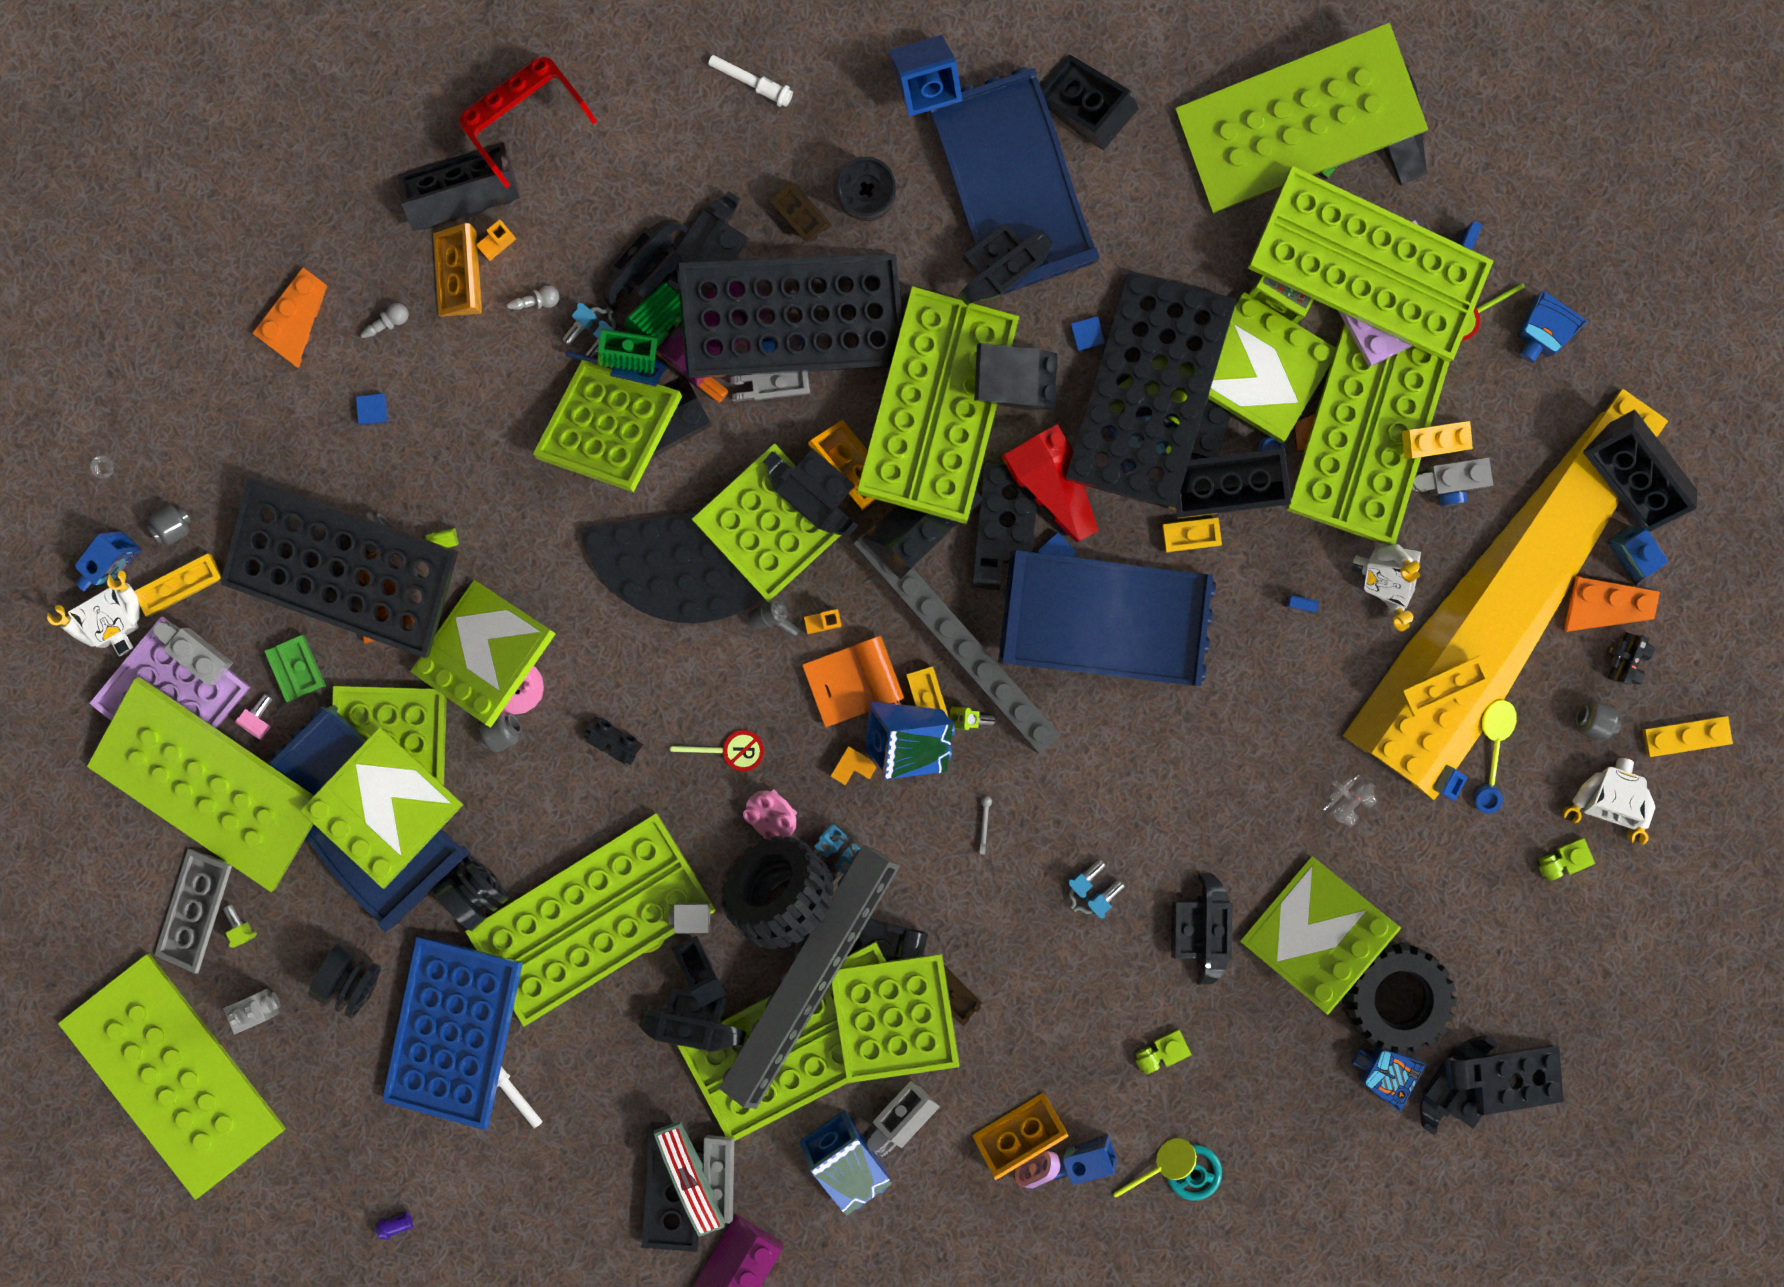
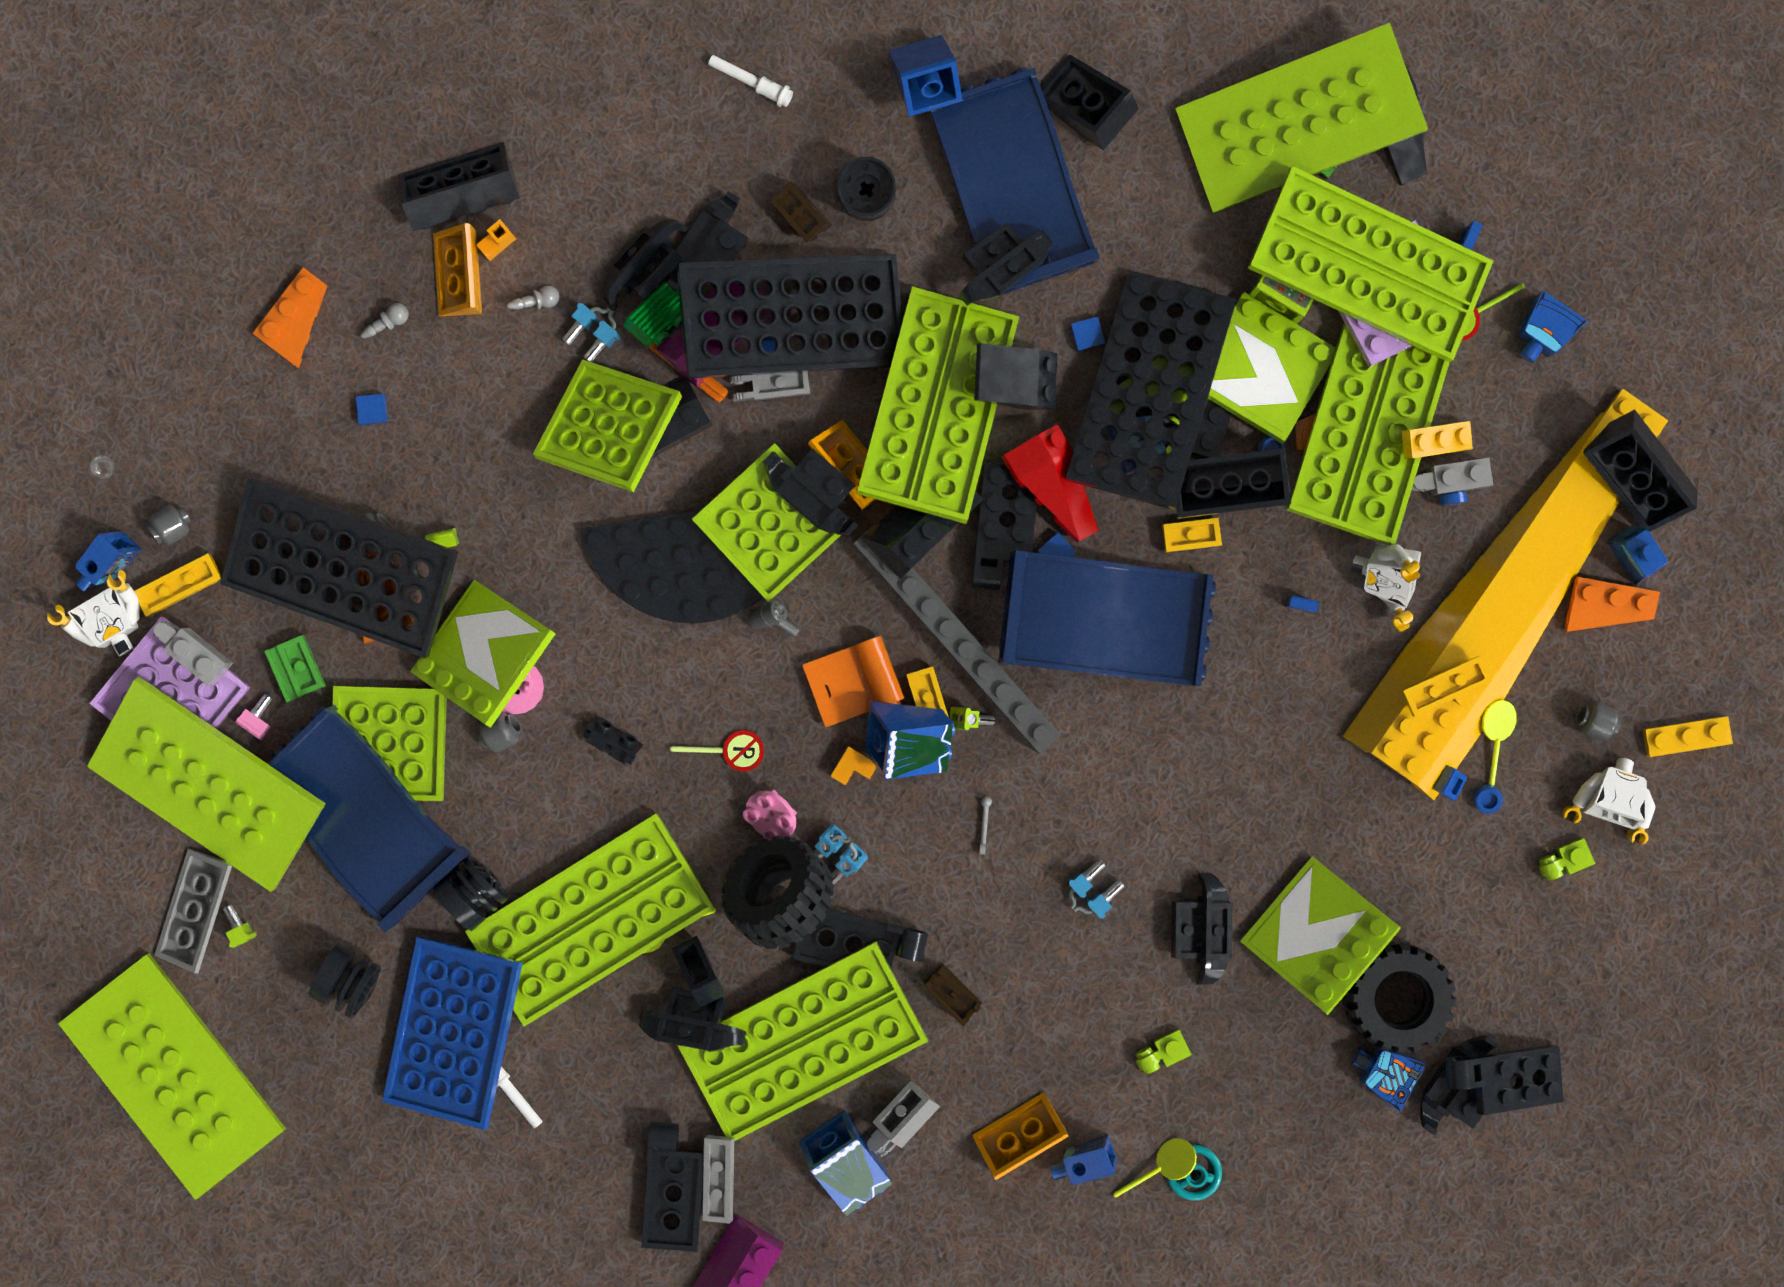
(252, 1010): light grey hinge -> none
(381, 808): lime plate -> none
(394, 1225): dark purple pin -> none
(509, 94): red windscreen -> none
(627, 351): green brick -> none
(644, 378): piece -> none
(689, 1179): slope -> none
(690, 917): light grey brick -> none
(808, 978): dark grey brick -> none
(823, 621): light orange piece -> none
(895, 1018): lime plate -> none
(1038, 1170): plate -> none
(1348, 797): clear hips -> none
(1627, 659): black hips -> none

